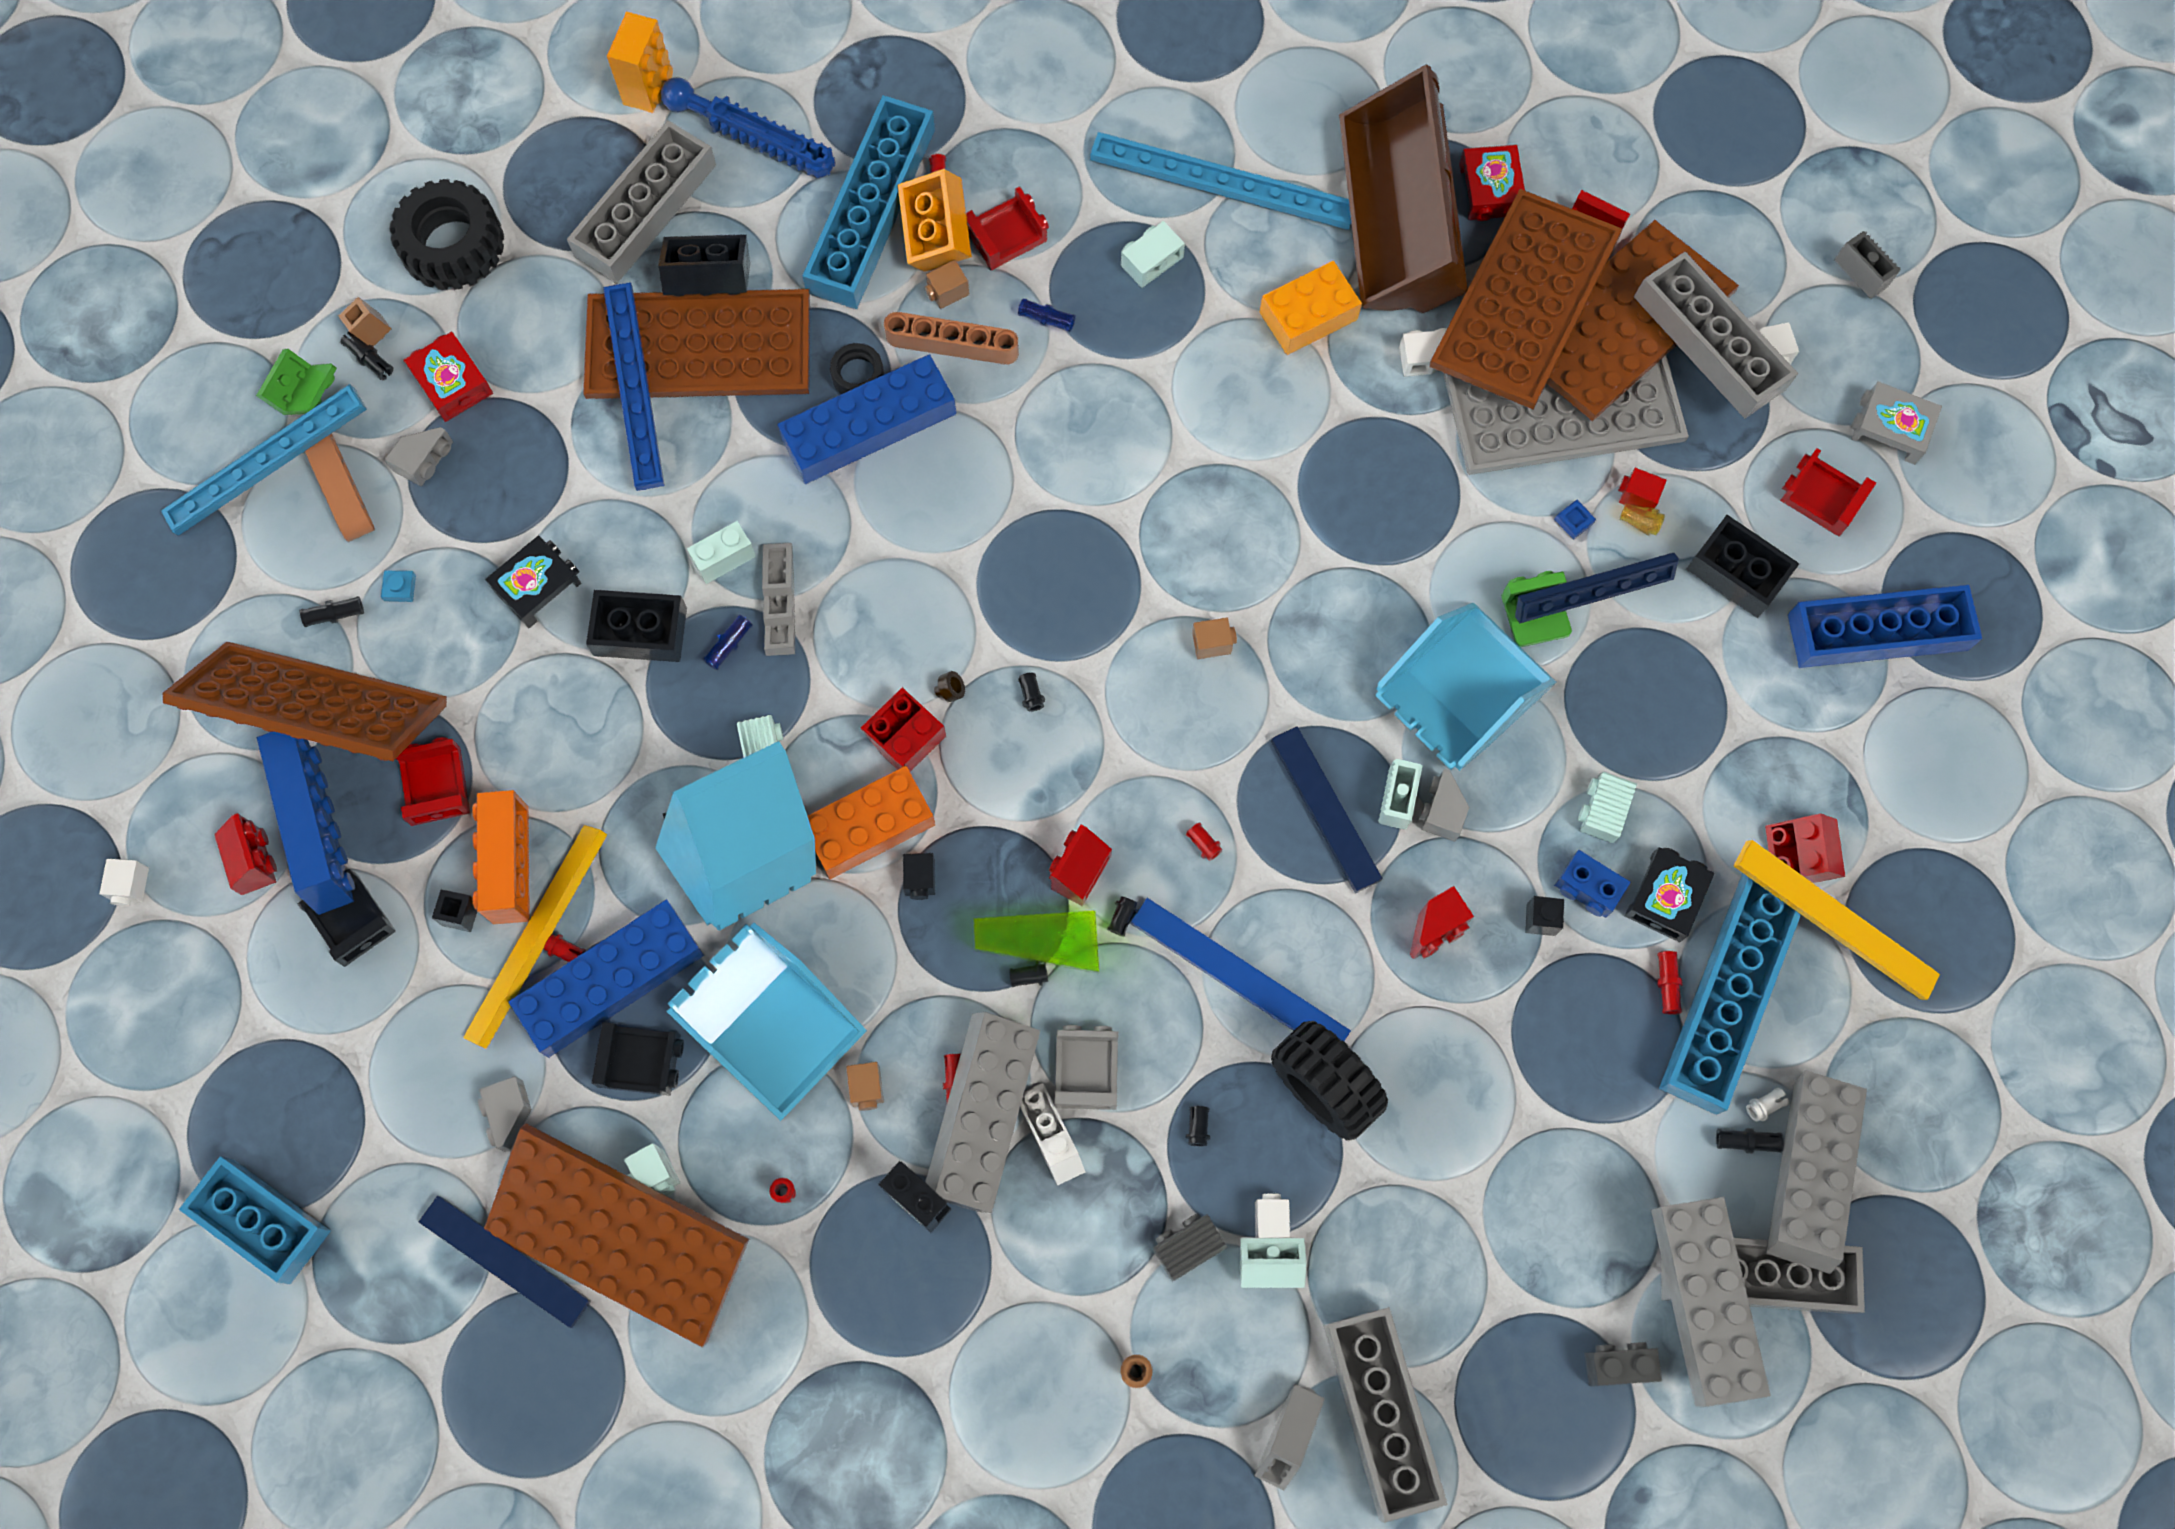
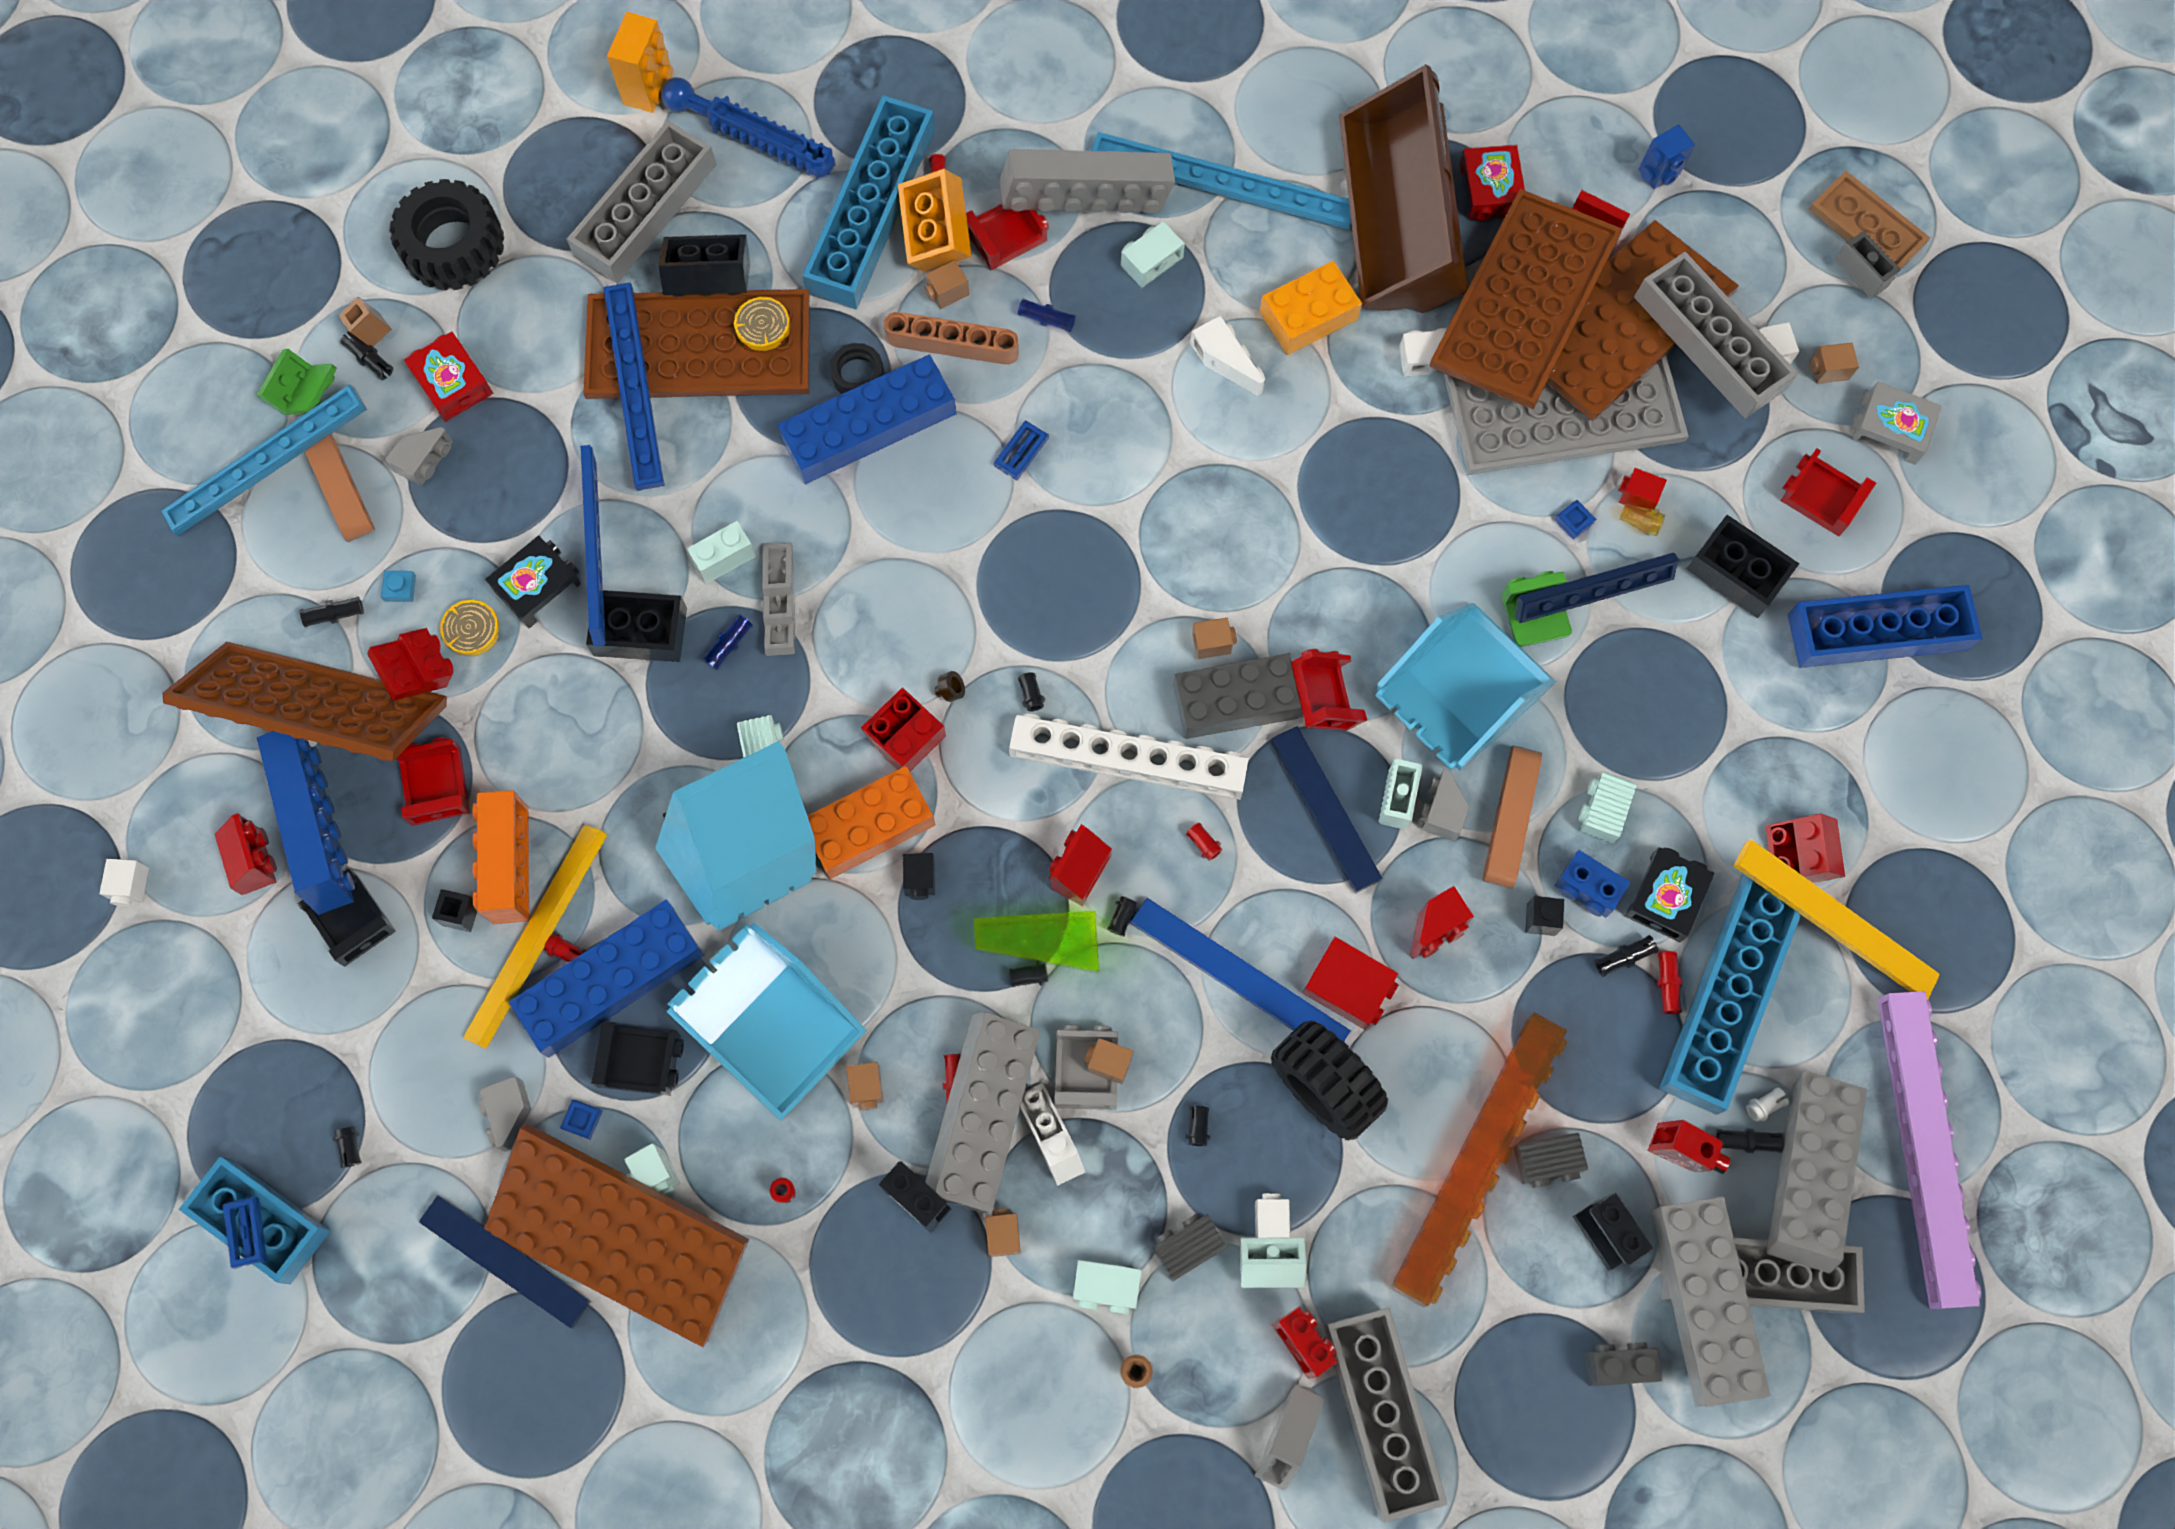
(257, 1231): none -> blue tile
(347, 1146): none -> black pin
(411, 664): none -> red plate
(470, 627): none -> tile
(581, 1119): none -> blue tile
(592, 546): none -> blue tile
(762, 323): none -> tile
(1002, 1233): none -> medium nougat brick
(1009, 468): none -> blue tile
(1086, 180): none -> light grey brick
(1106, 1286): none -> light aqua brick
(1108, 1060): none -> medium nougat brick
(1140, 768): none -> white brick
(1222, 353): none -> white slope
(1237, 696): none -> dark grey brick
(1304, 1343): none -> red plate
(1324, 692): none -> red panel
(1351, 984): none -> red brick
(1478, 1161): none -> clear orange brick
(1512, 817): none -> nougat beam
(1550, 1159): none -> dark grey brick
(1612, 1232): none -> black panel
(1626, 956): none -> black pin
(1666, 157): none -> blue brick
(1688, 1147): none -> red torso
(1834, 363): none -> medium nougat brick
(1854, 208): none -> medium nougat plate
(1929, 1151): none -> lavender brick

